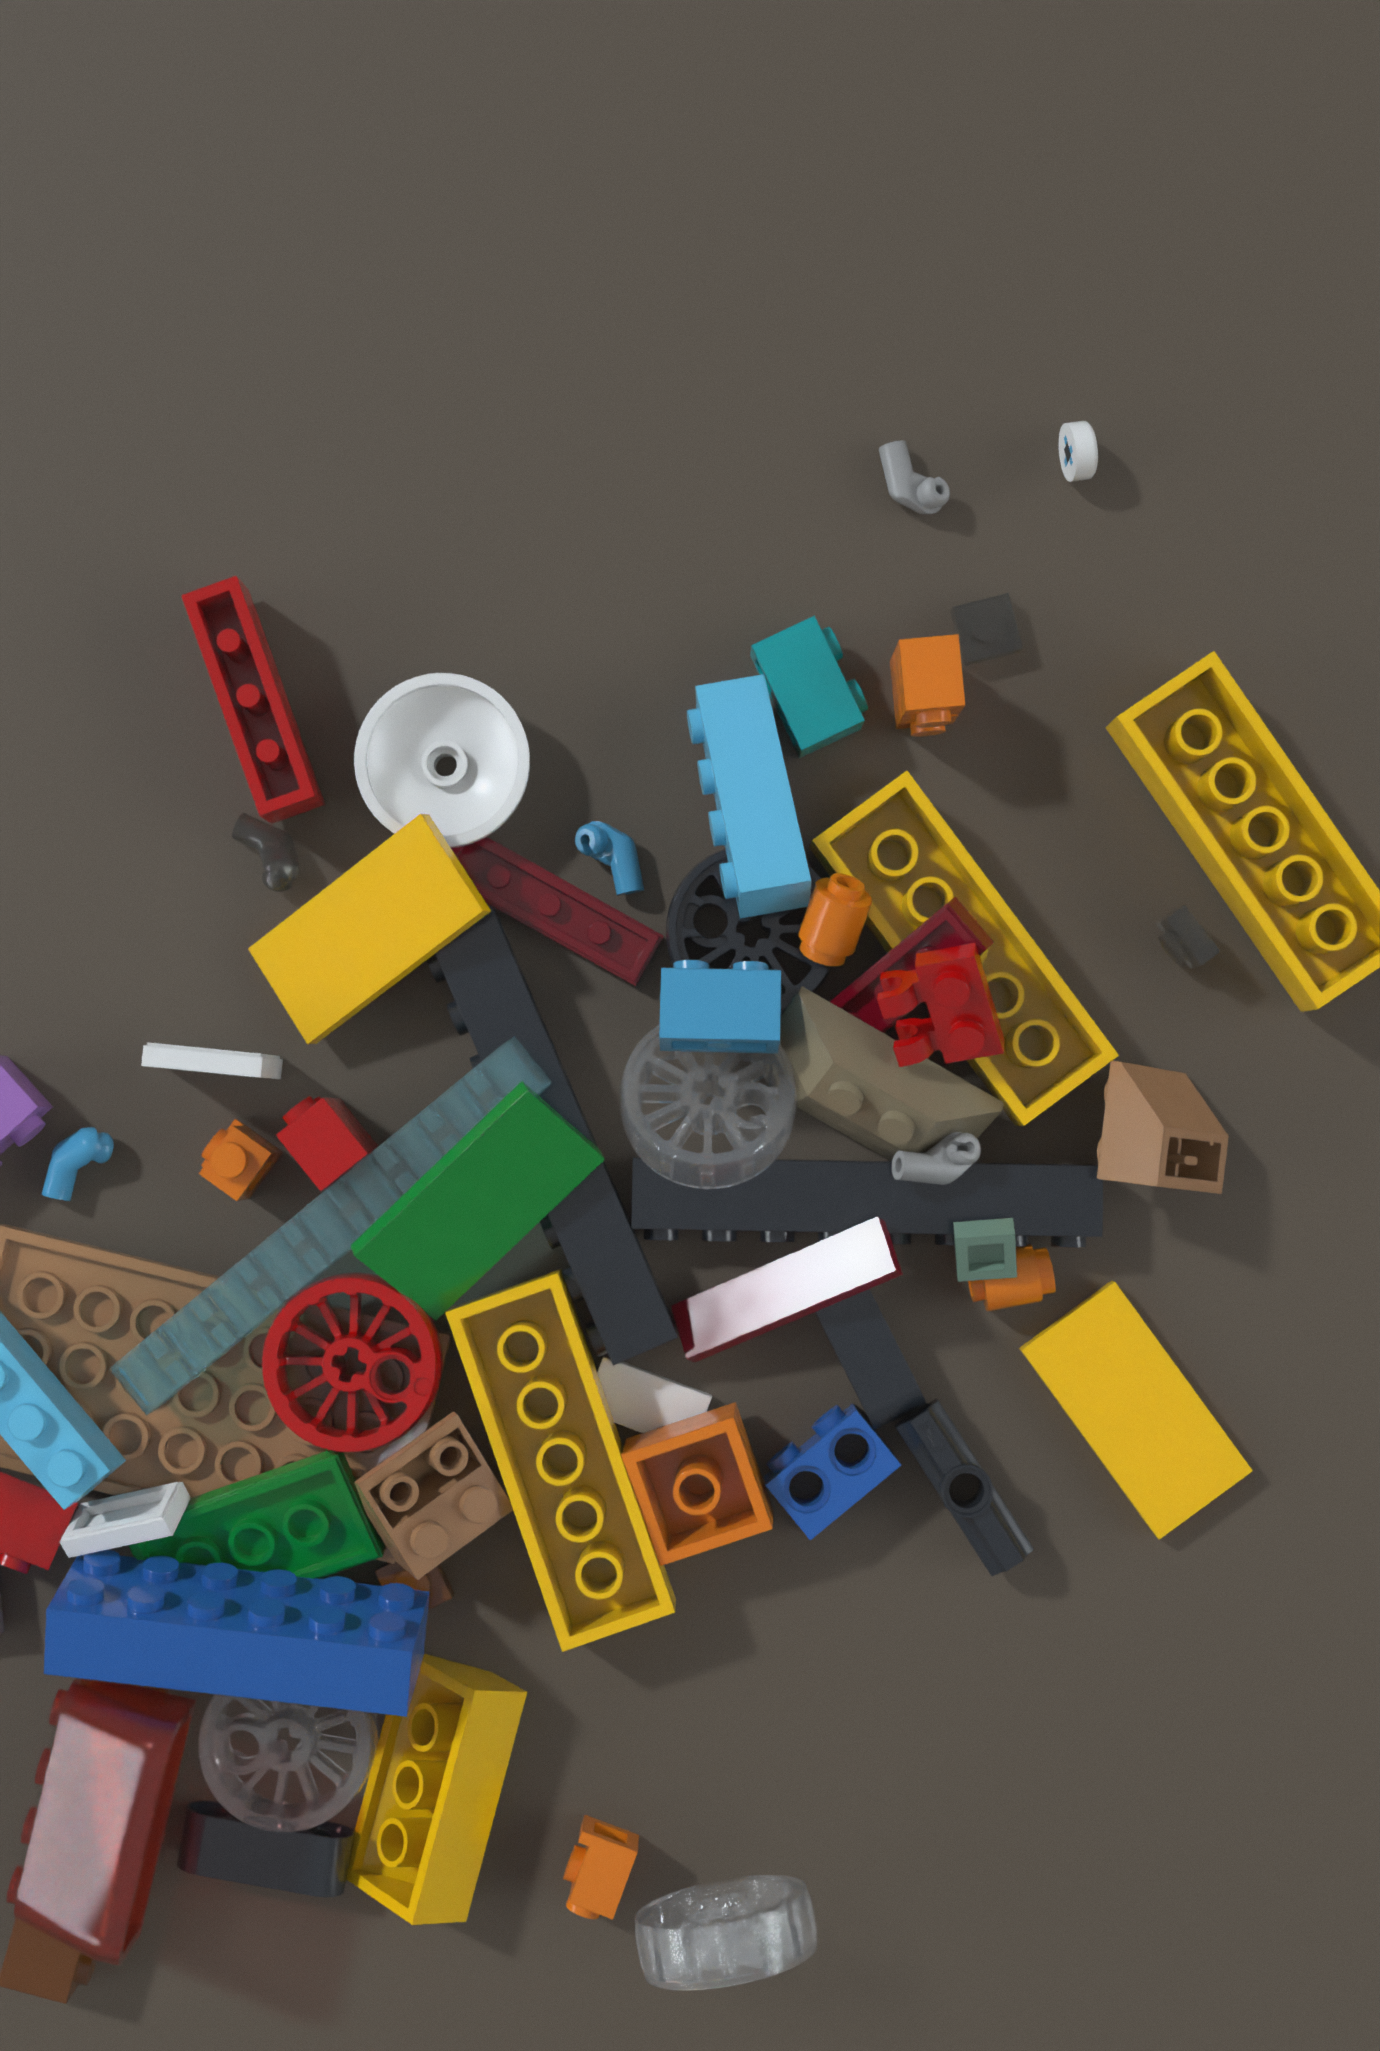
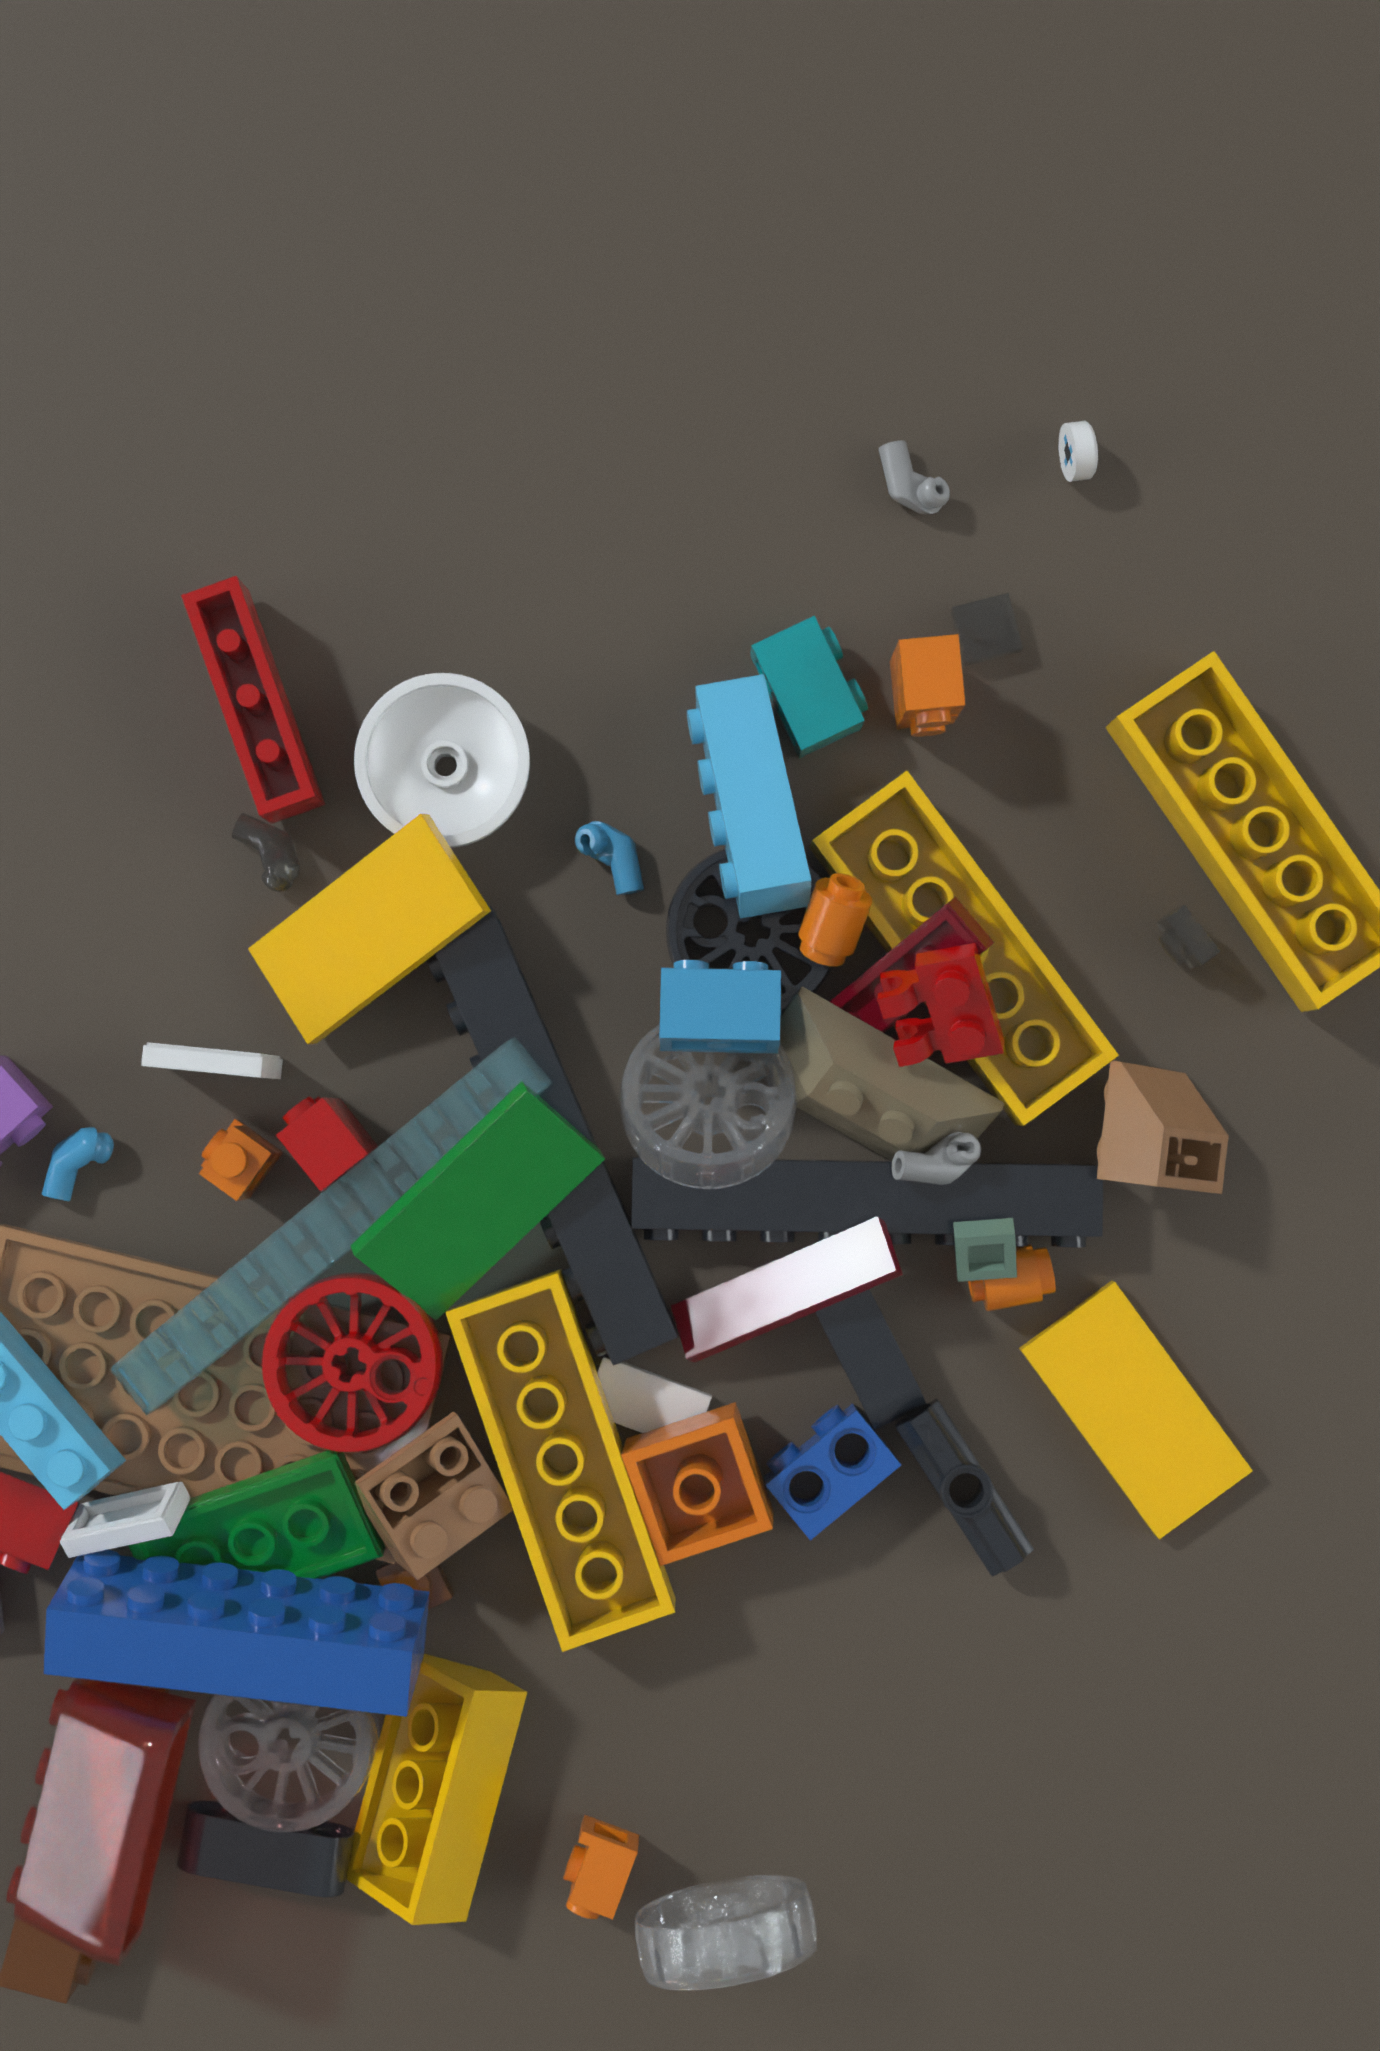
(559, 910): dark red tile -> none

